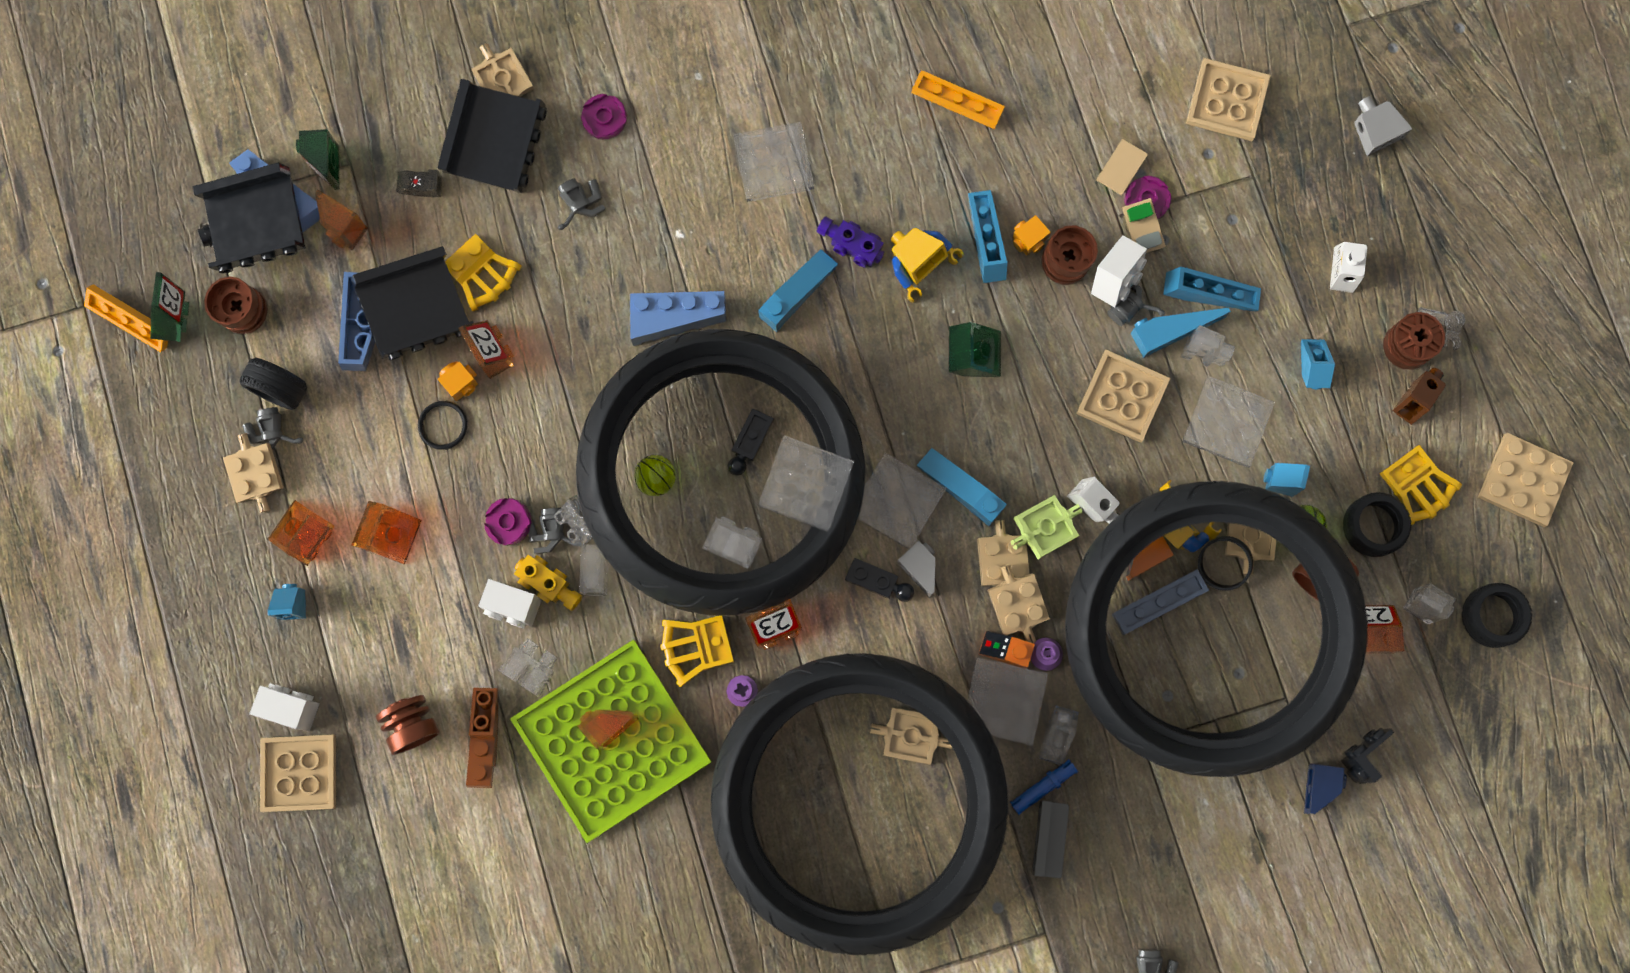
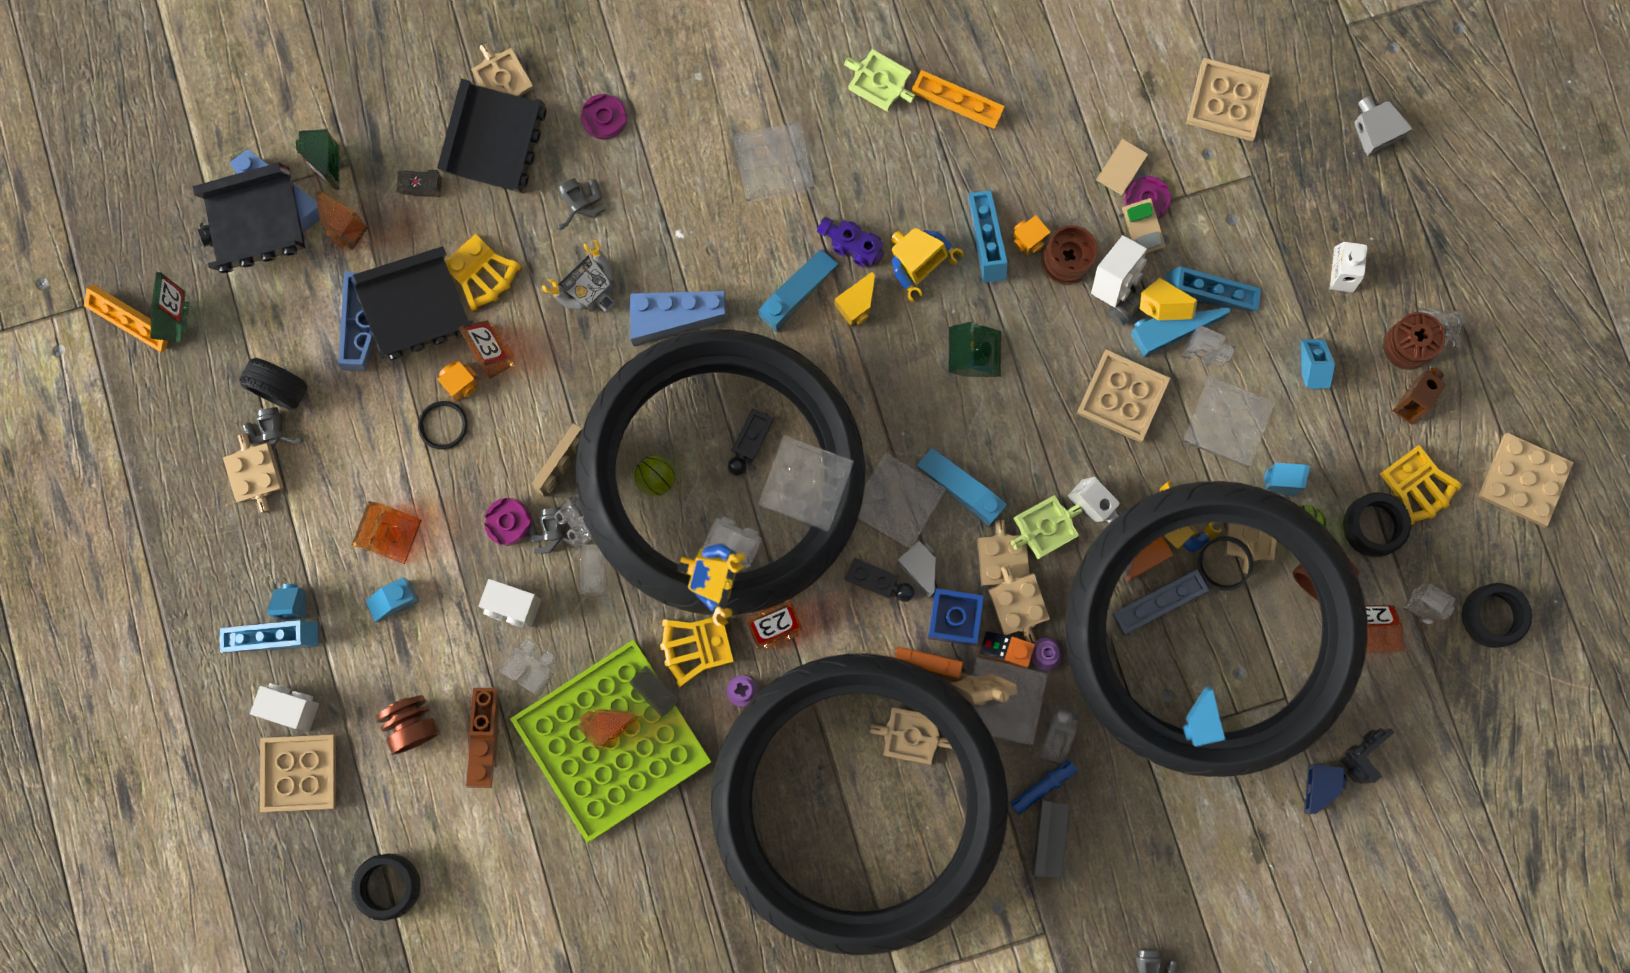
(226, 298): copper wheel -> none
(269, 636): none -> dark azure slope
(301, 533): clear orange slope -> none
(360, 883): none -> black tyre
(392, 599): none -> dark azure slope
(541, 577): yellow brick -> none
(558, 462): none -> tan plate
(586, 284): none -> torso
(654, 691): none -> clear smoke tile
(713, 577): none -> torso
(856, 301): none -> yellow slope
(879, 80): none -> yellowish green plate
(938, 665): none -> orange piece
(955, 617): none -> blue brick
(984, 688): none -> tan plate
(1167, 302): none -> yellow slope
(1204, 720): none -> dark azure slope

